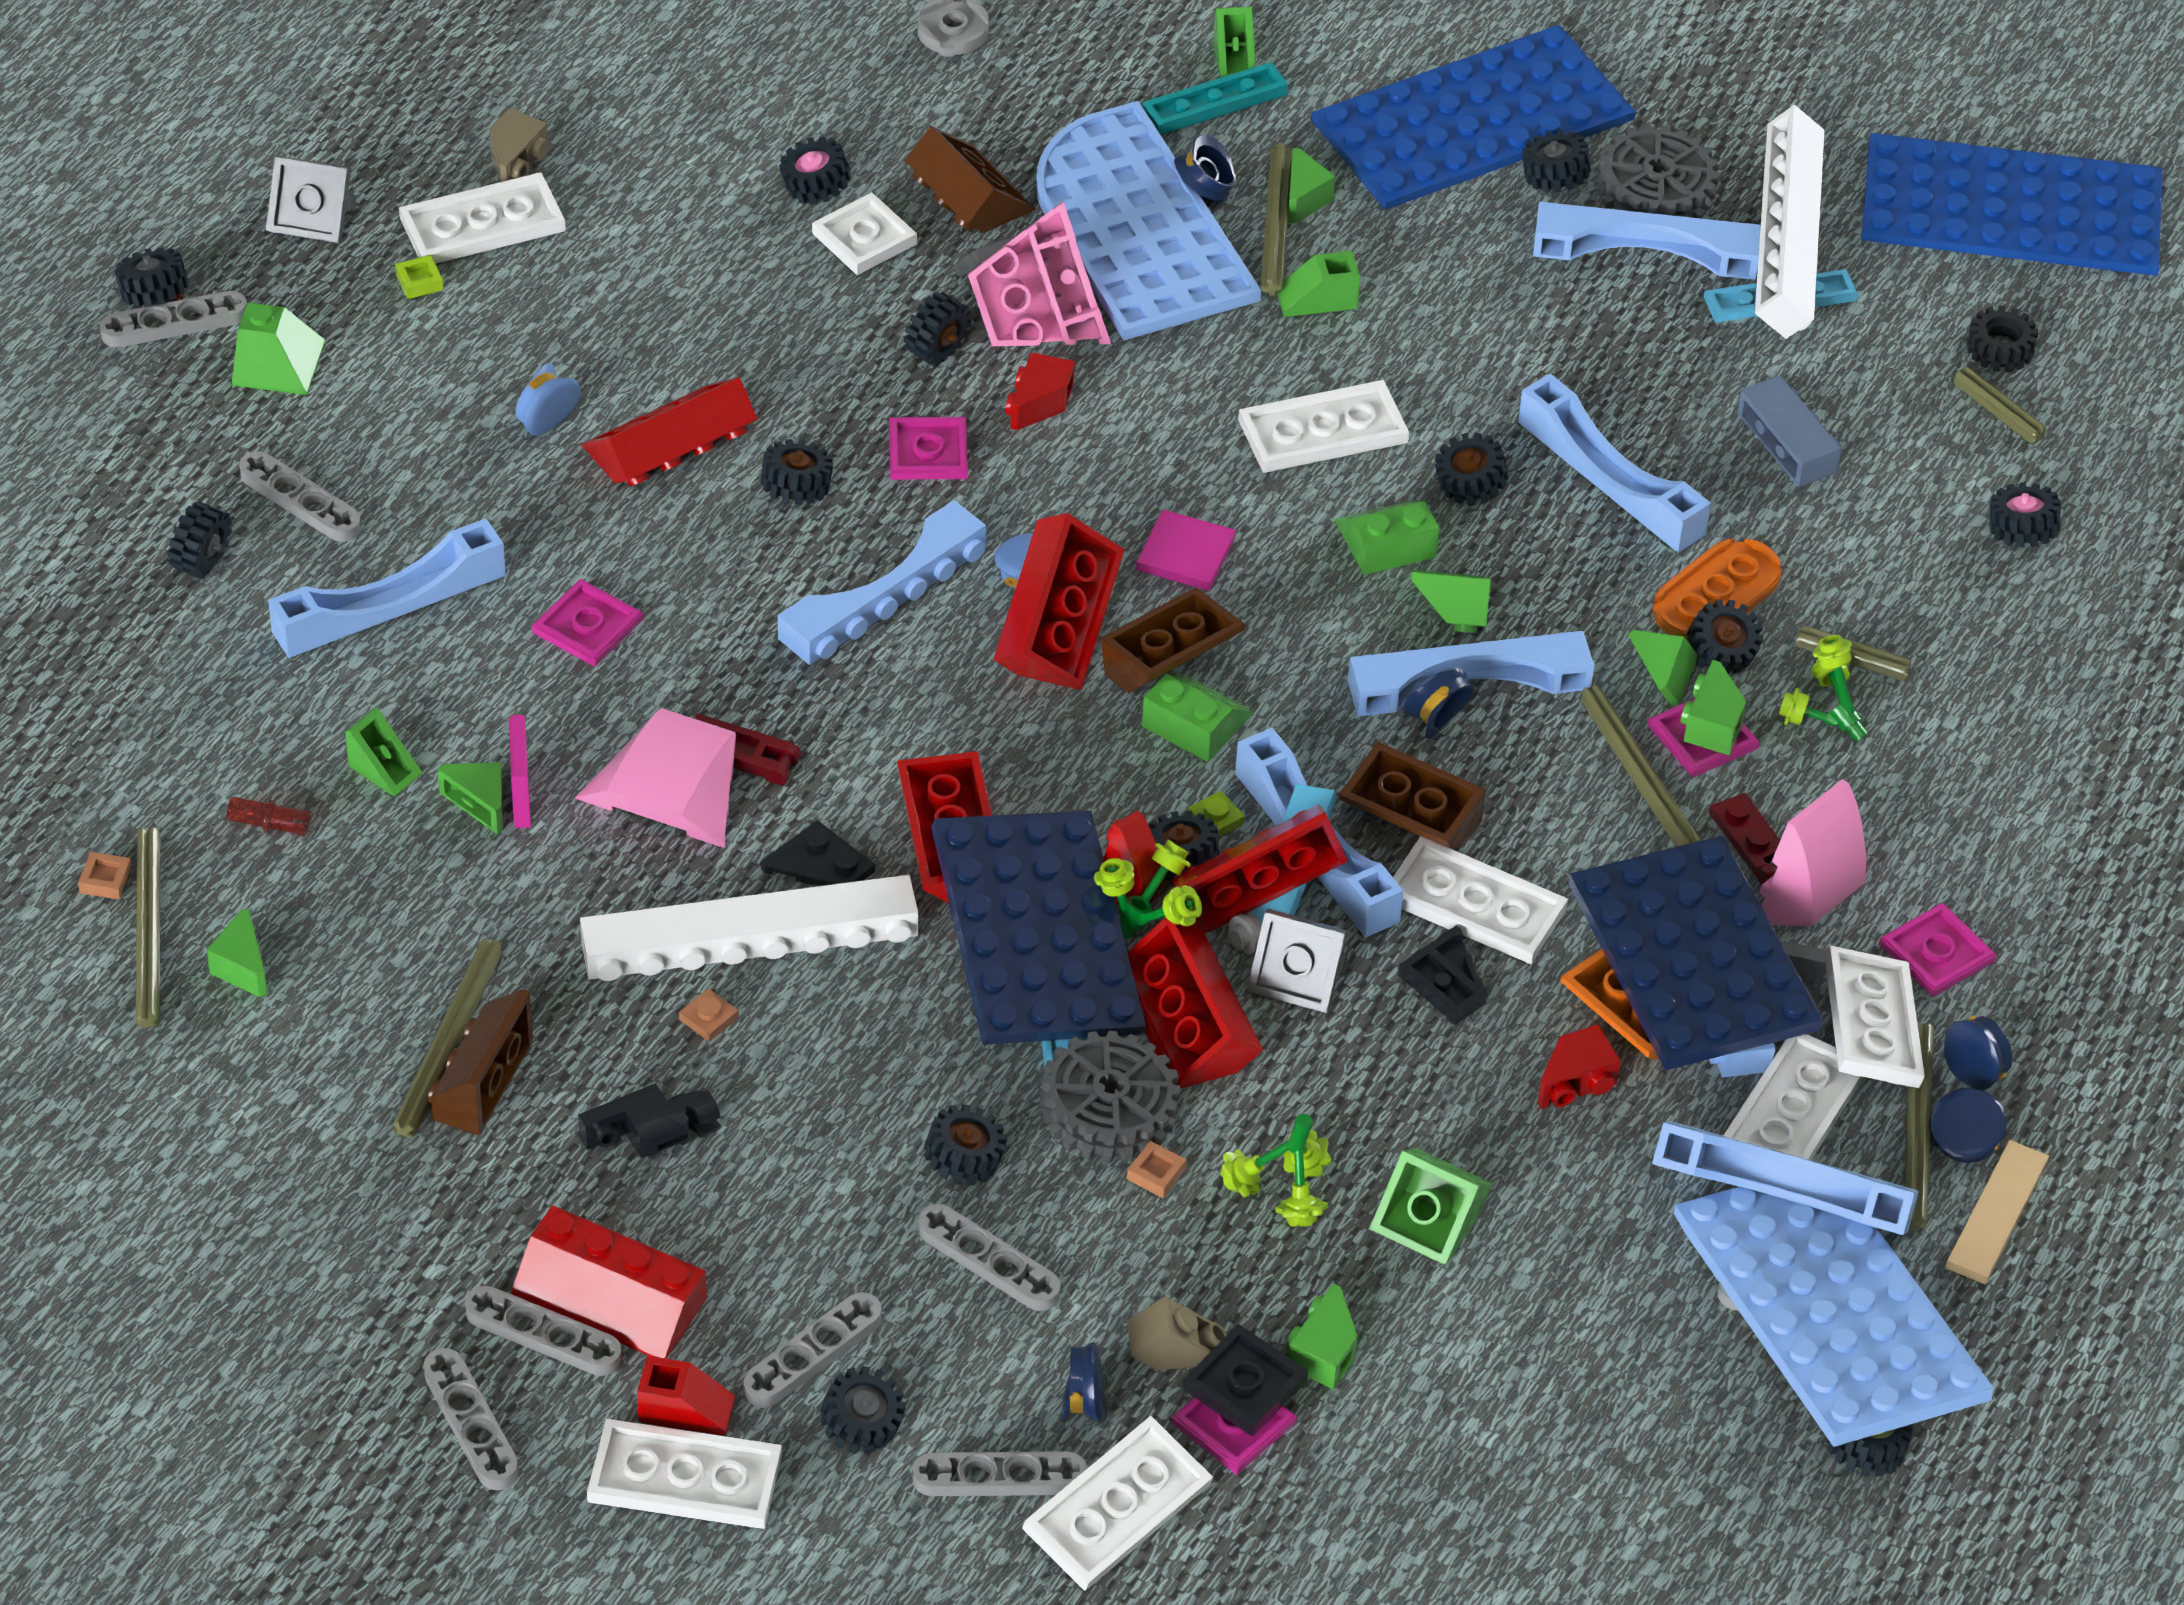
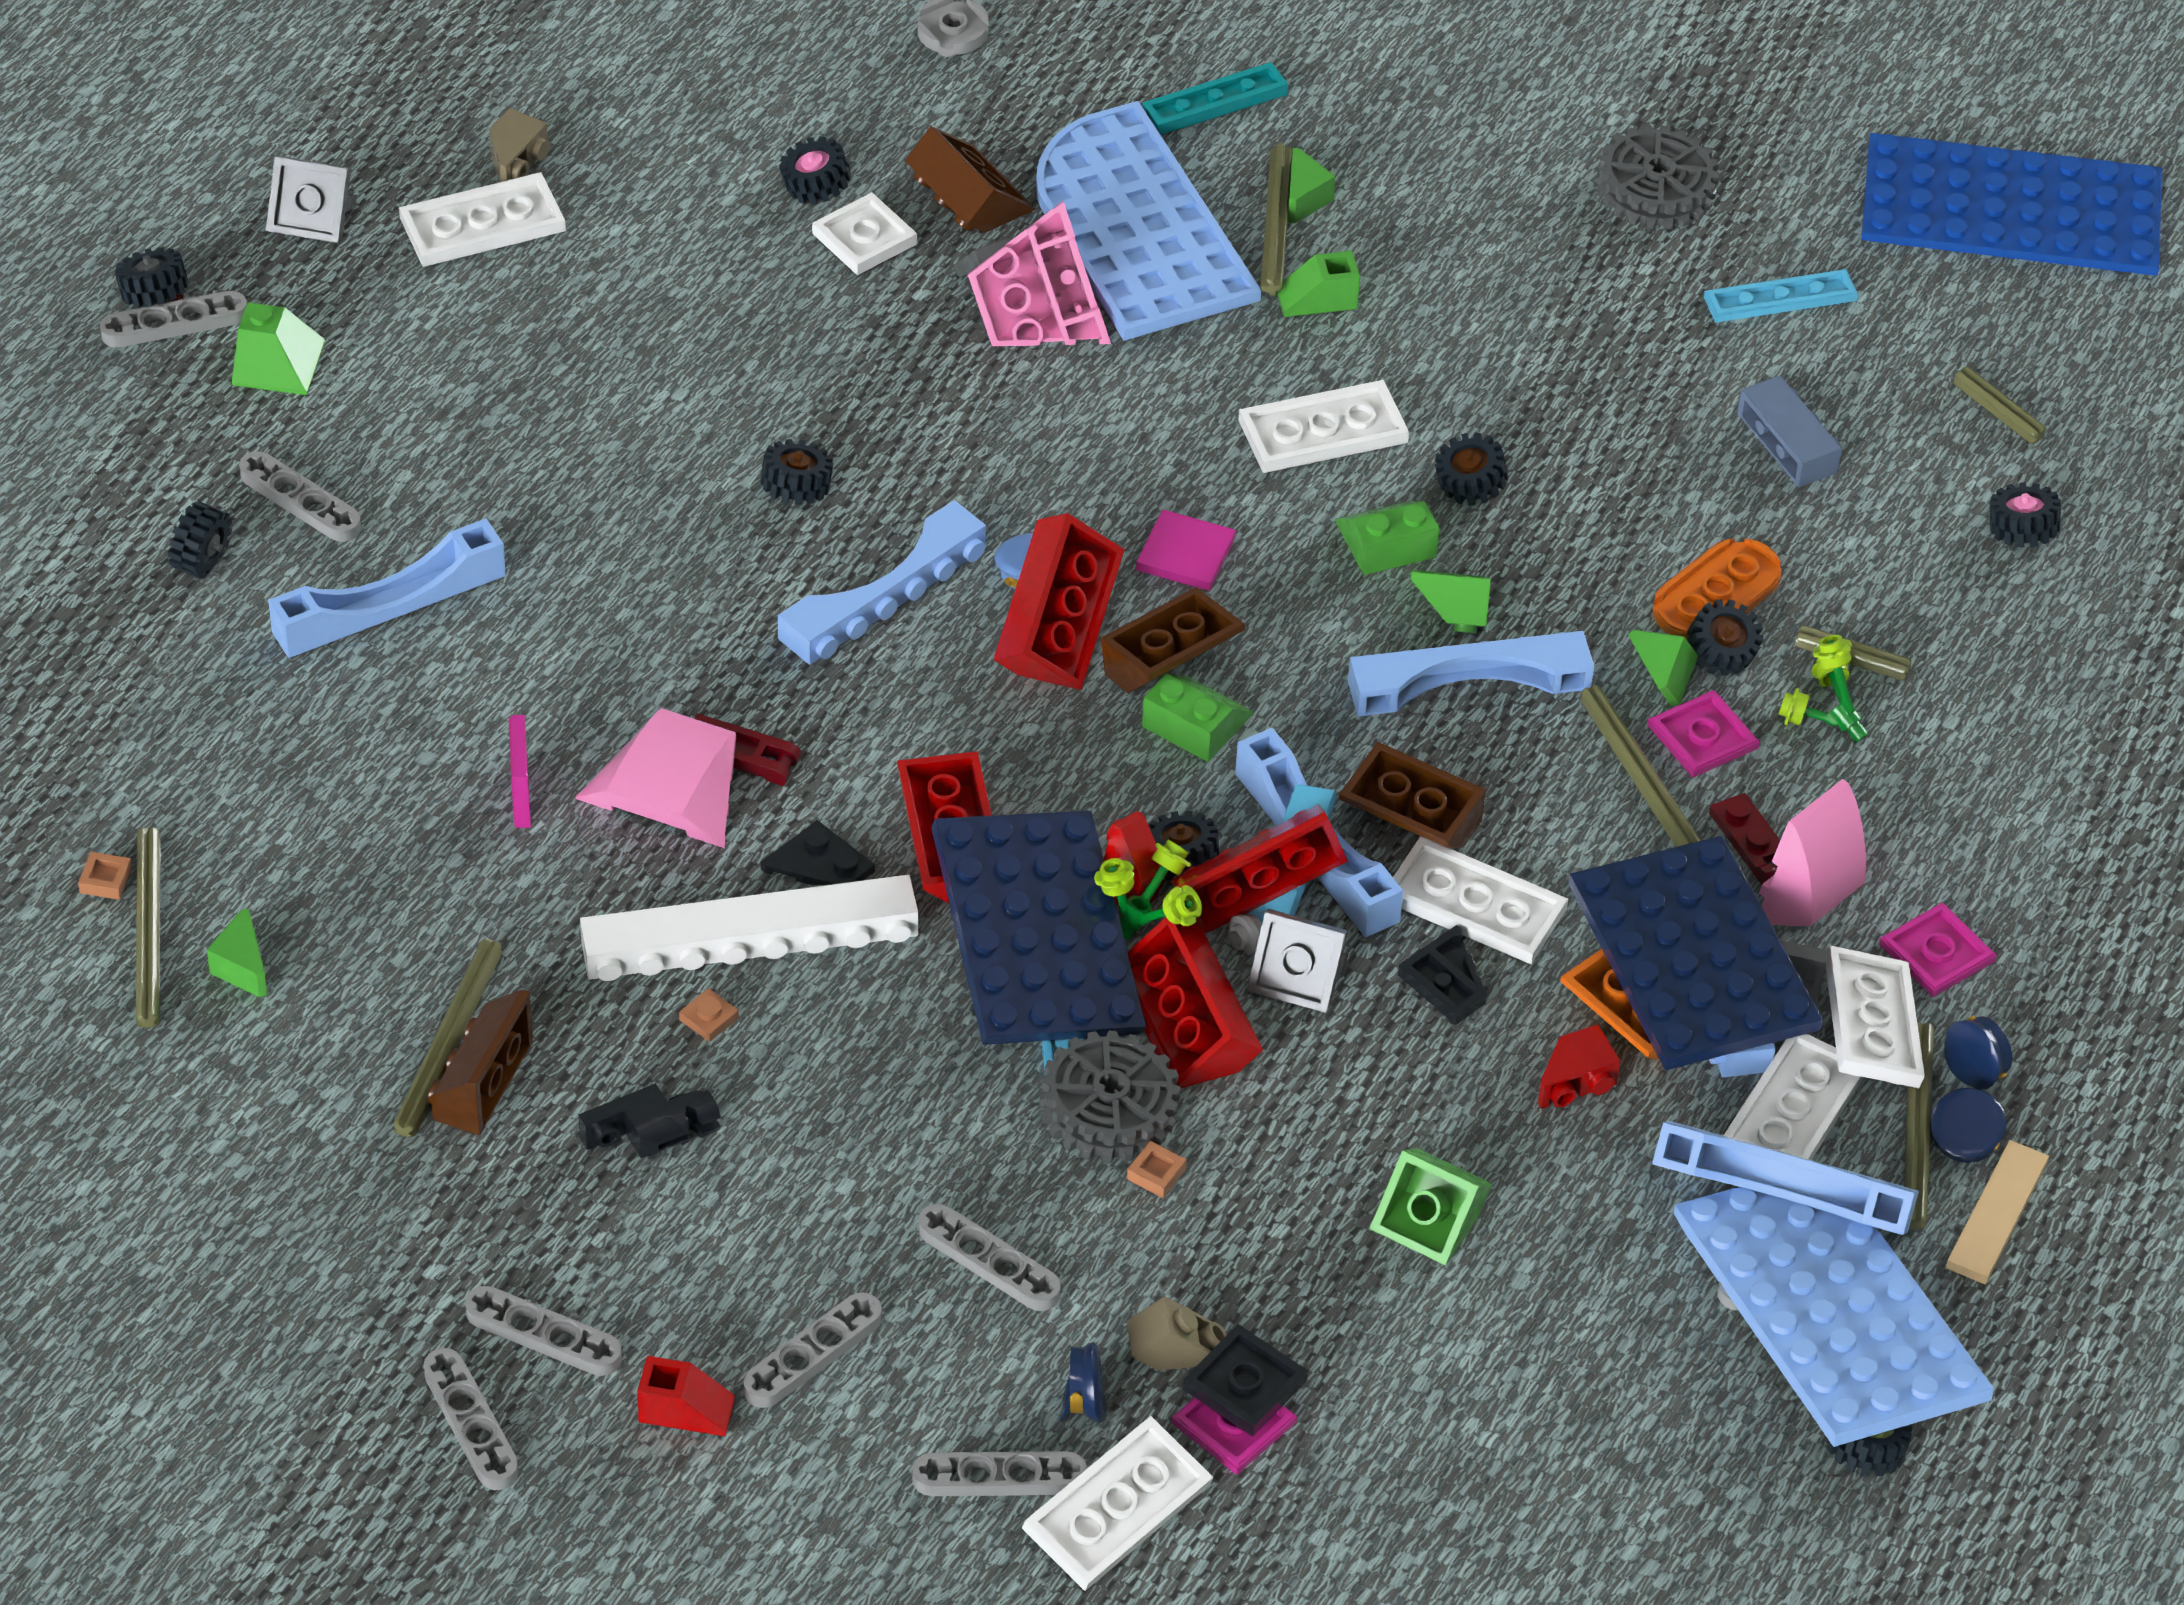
(267, 815): clear red axle -> none
(380, 754): bright green slope -> none
(419, 277): lime plate -> none
(476, 790): bright green slope -> none
(547, 400): medium blue piece -> none
(587, 622): dark pink tile -> none
(610, 1282): slope -> none
(672, 431): red slope -> none
(684, 1473): white plate -> none
(862, 1410): black wheel -> none
(928, 448): dark pink tile -> none
(937, 328): black wheel -> none
(965, 1144): black wheel -> none
(1041, 390): red slope -> none
(1207, 169): dark blue piece -> none
(1221, 811): lime plate -> none
(1233, 40): bright green slope -> none
(1302, 1154): lime plant -> none
(1326, 1339): bright green slope -> none
(1439, 699): dark blue piece -> none
(1470, 116): blue plate -> none
(1556, 161): black wheel -> none
(1663, 506): light blue arch -> none
(1716, 713): bright green slope -> none
(1720, 246): light blue arch -> none
(1790, 222): white brick -> none
(1997, 352): black tyre -> none

